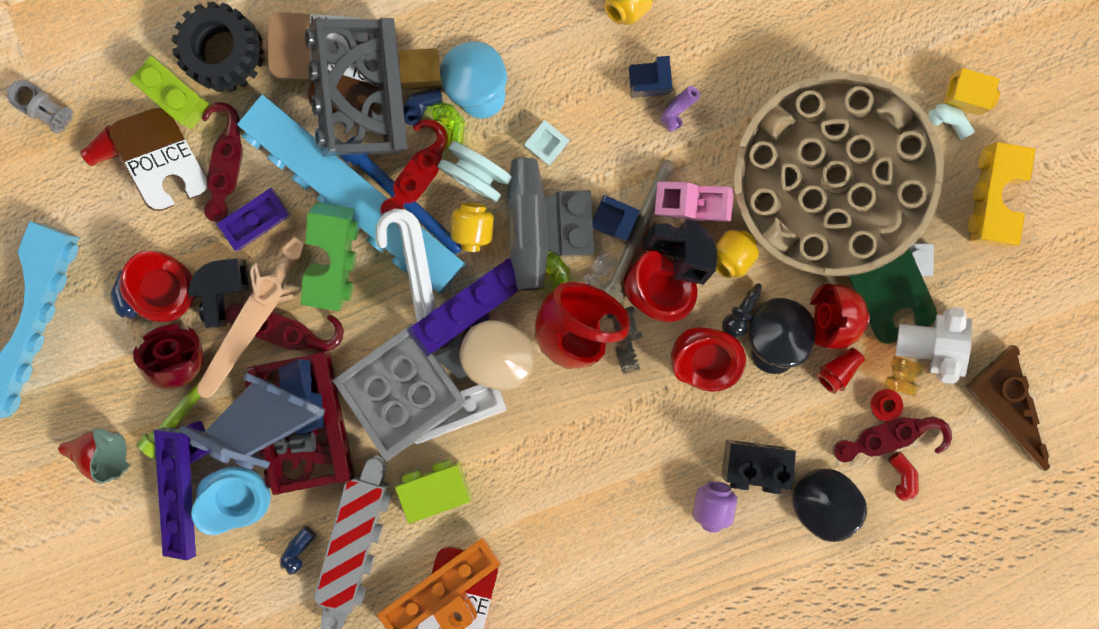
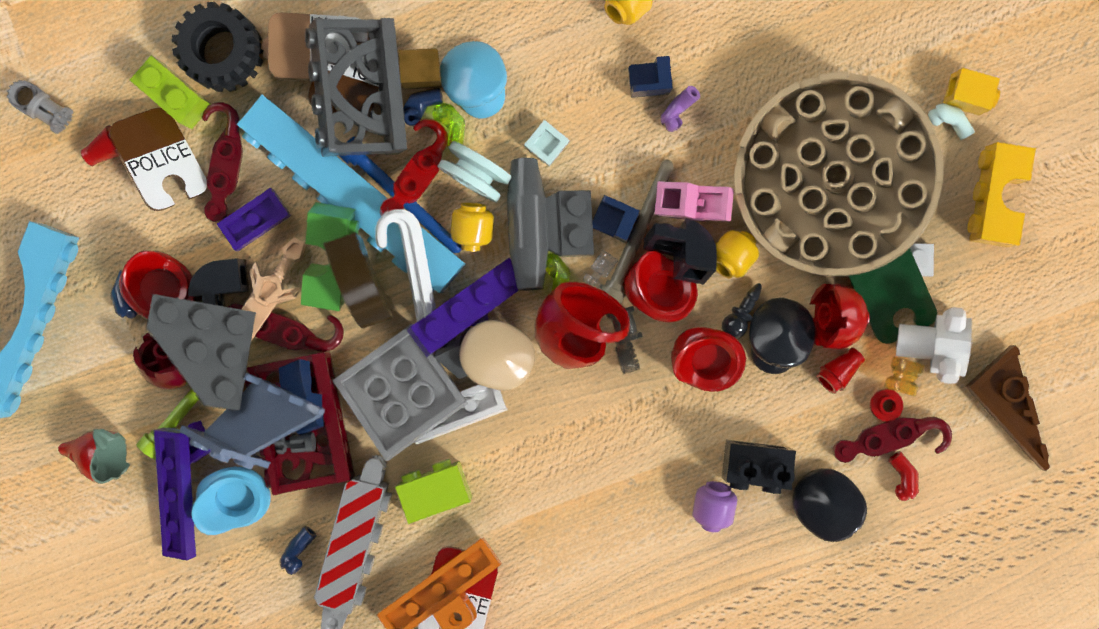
(205, 346): none -> dark grey plate
(358, 281): none -> dark brown arch

